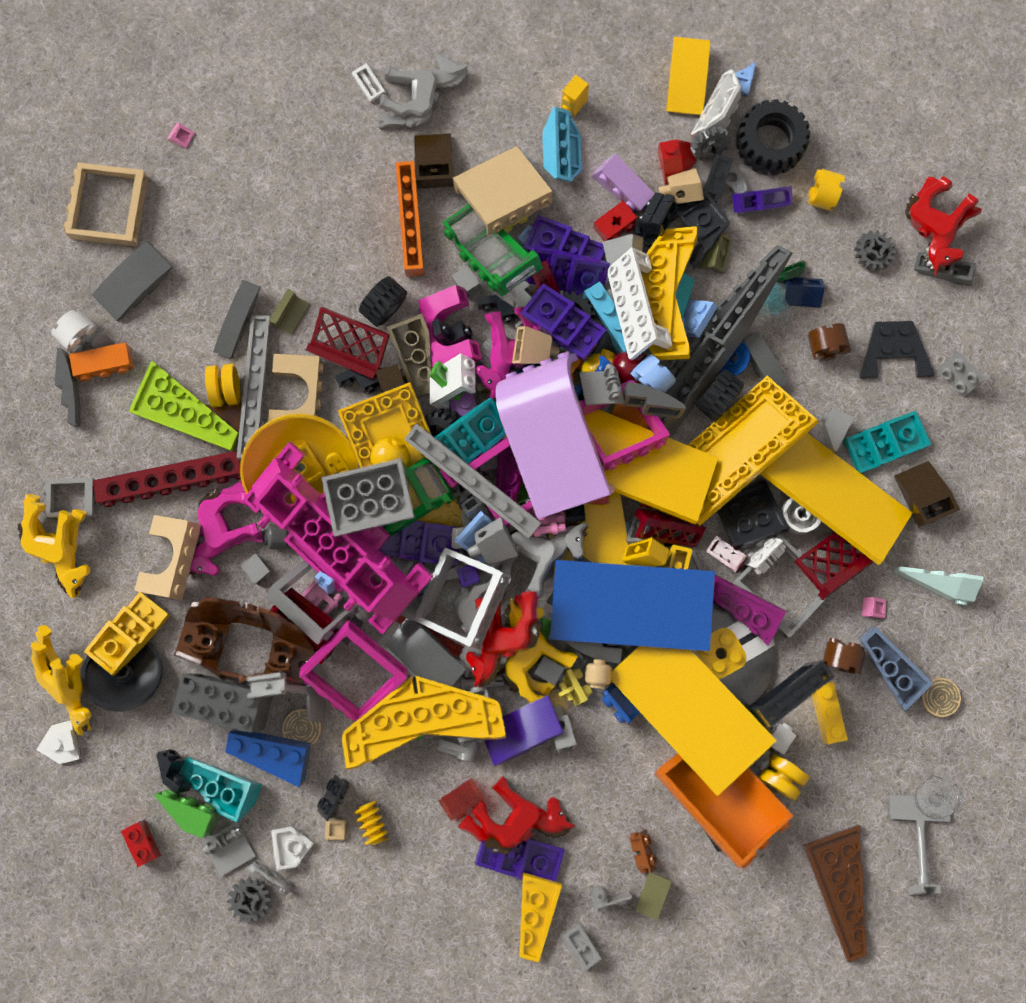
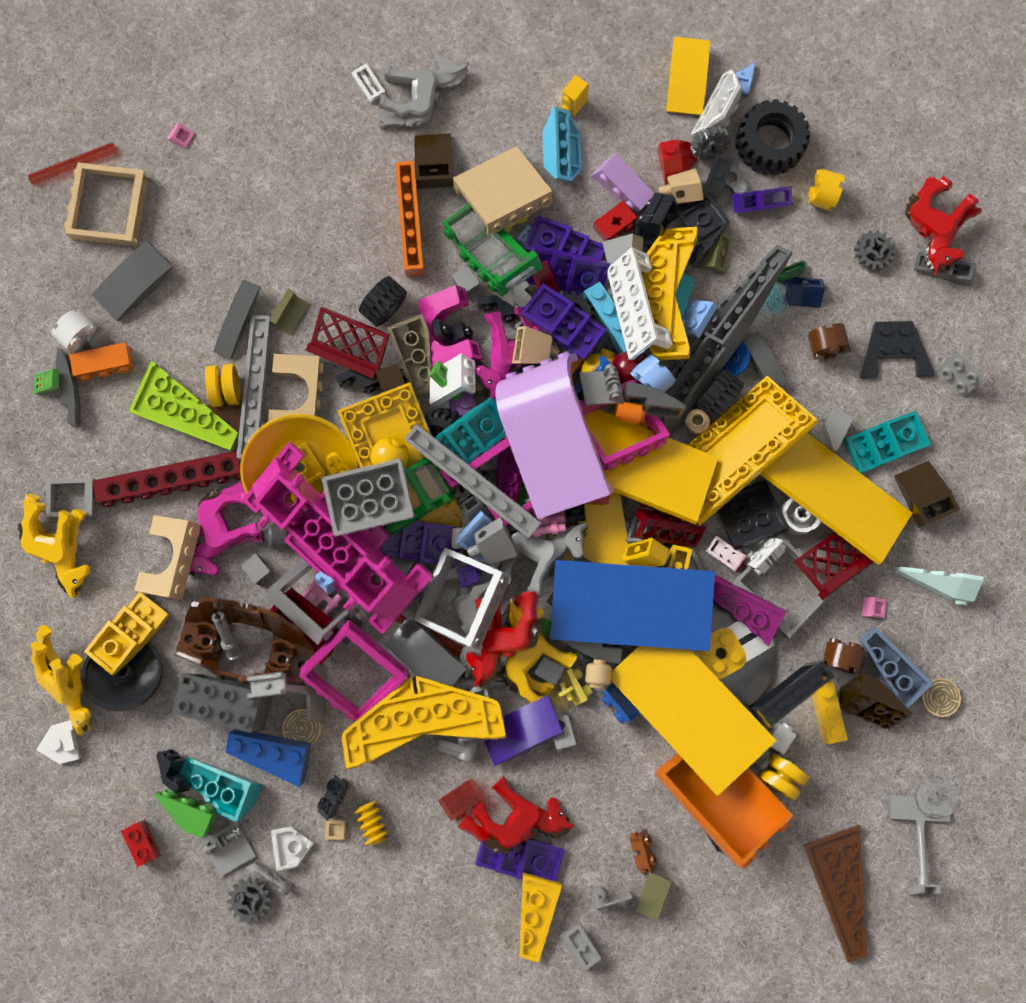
(46, 381): none -> bright green tile
(71, 163): none -> clear red axle
(229, 641): none -> light grey pin
(630, 413): none -> orange brick
(697, 422): none -> tan head
(872, 702): none -> dark brown slope

